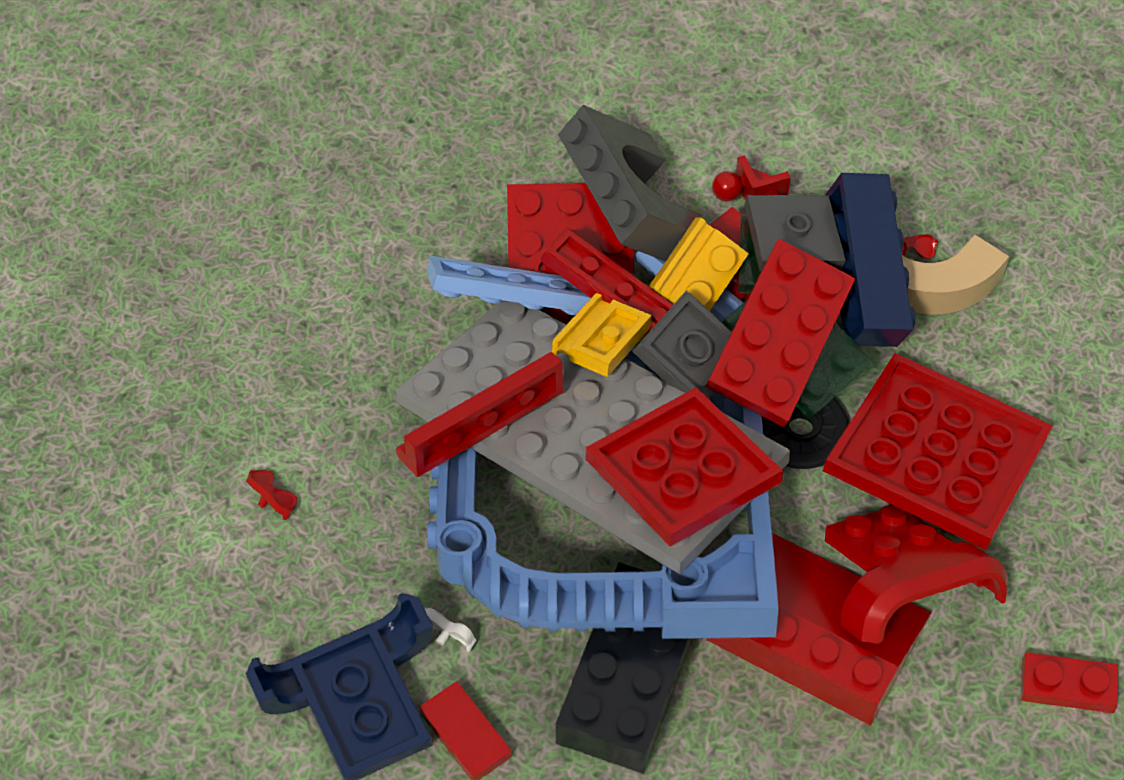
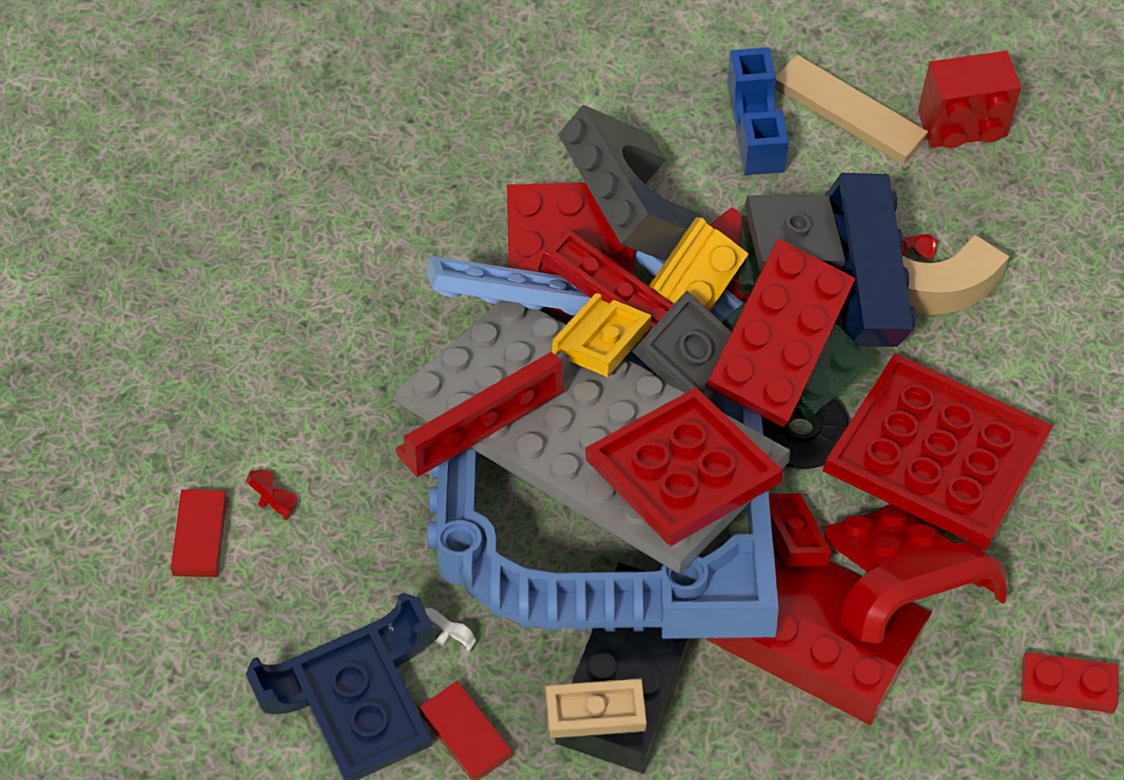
(199, 533): none -> red tile
(595, 708): none -> tan plate
(749, 181): red piece -> none
(757, 123): none -> blue arch
(796, 532): none -> red plate
(850, 109): none -> tan tile
(969, 99): none -> red brick

